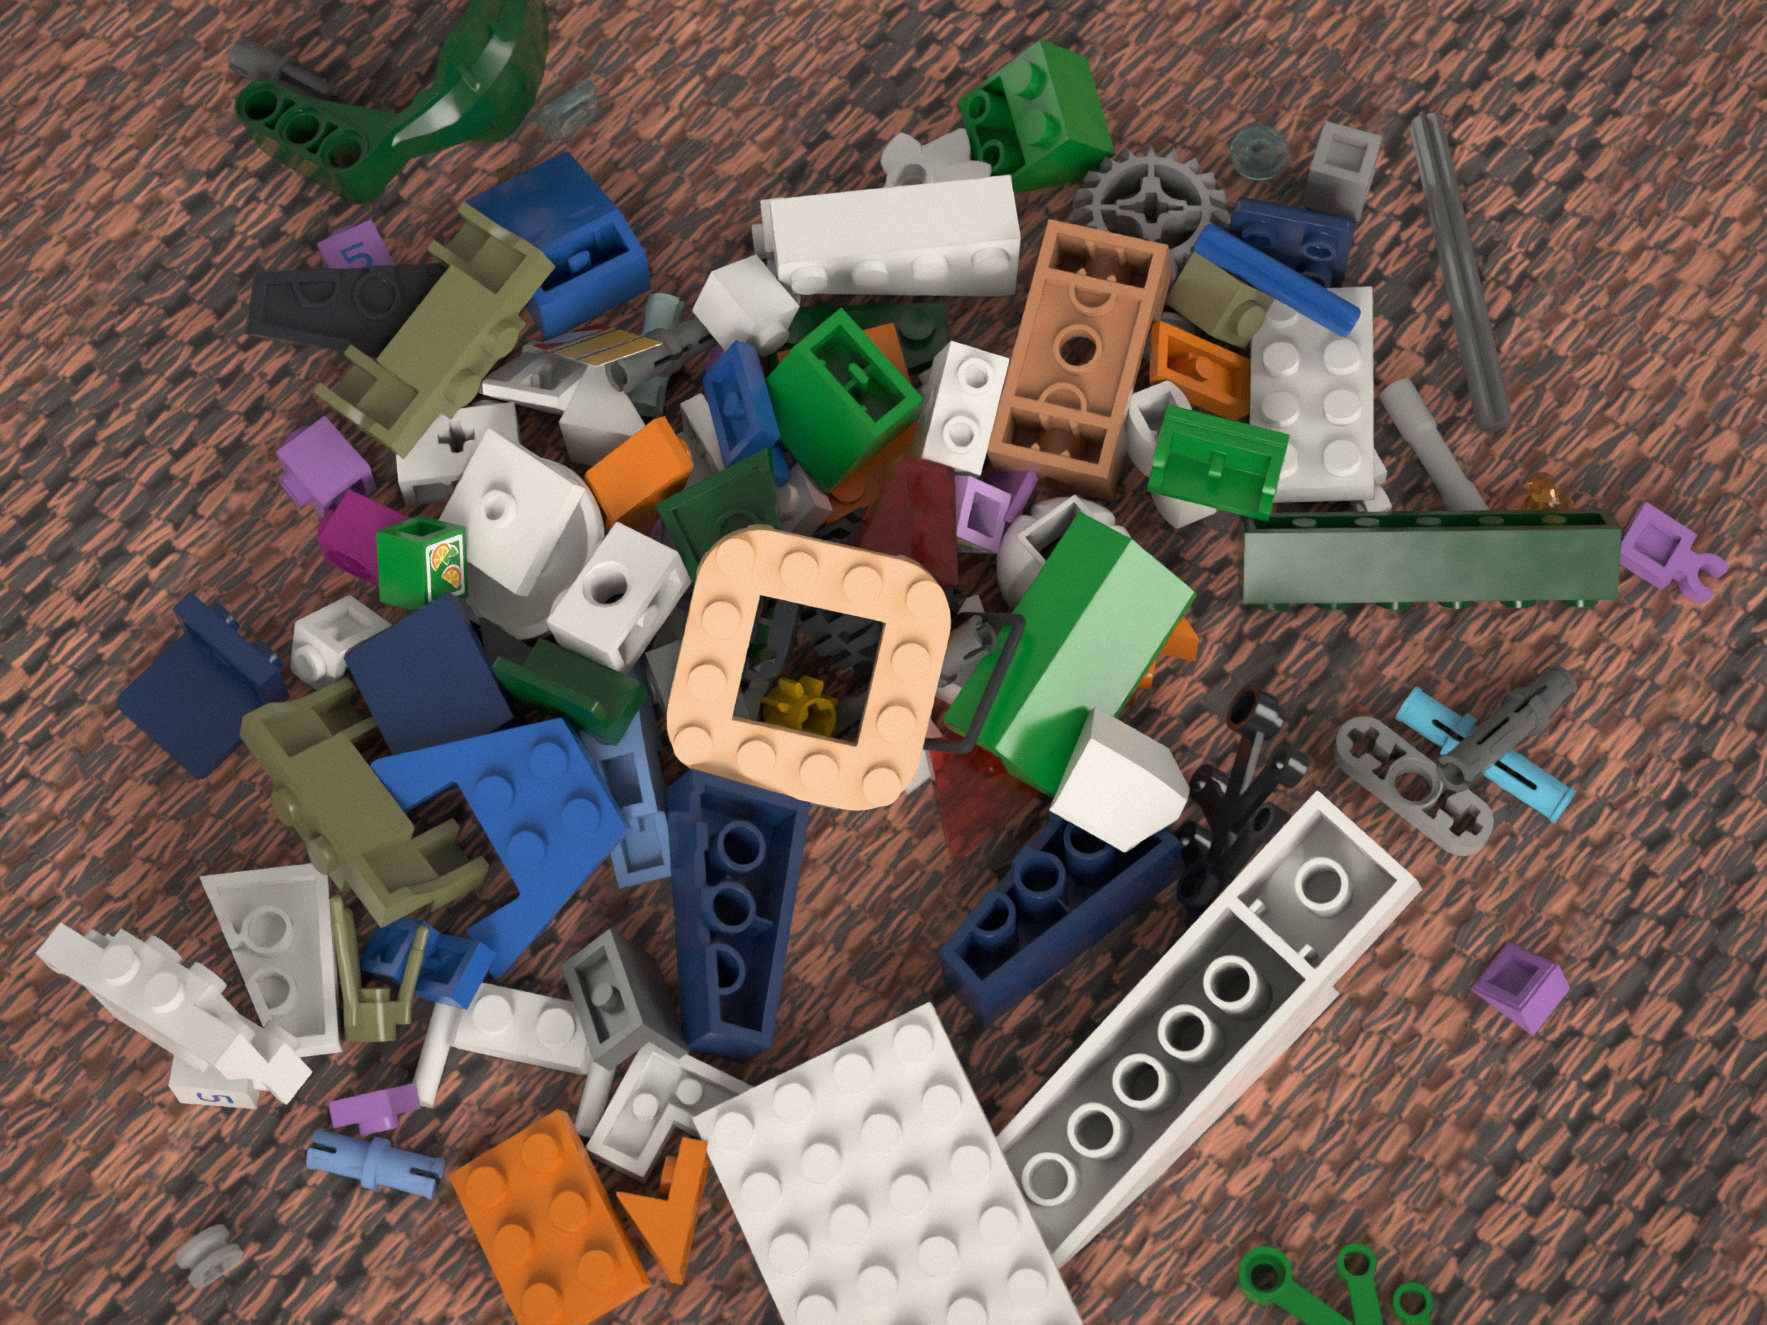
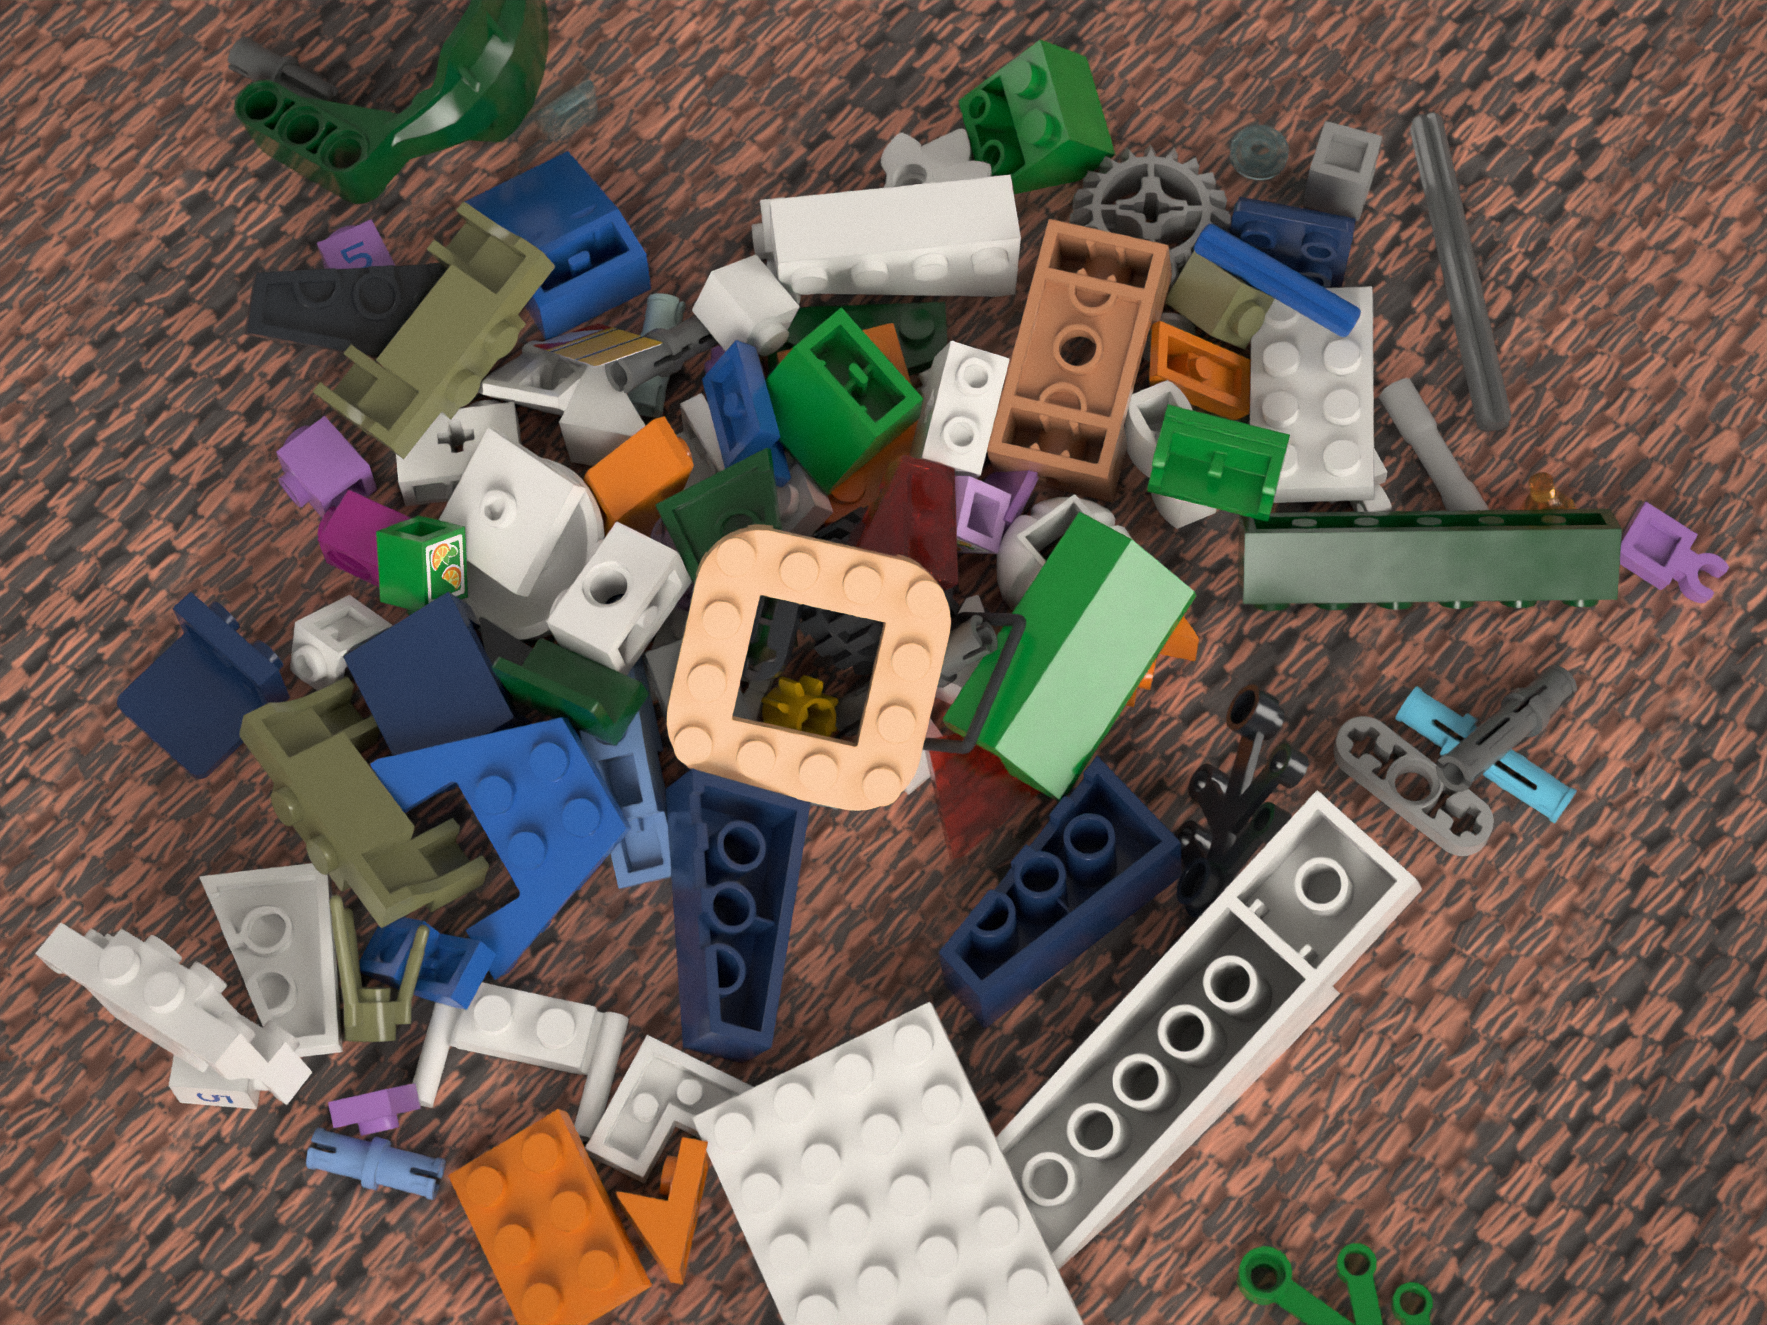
(208, 1256): light grey bush -> none
(622, 1000): dark grey panel -> none
(1120, 783): white slope -> none
(1522, 986): medium lavender slope -> none

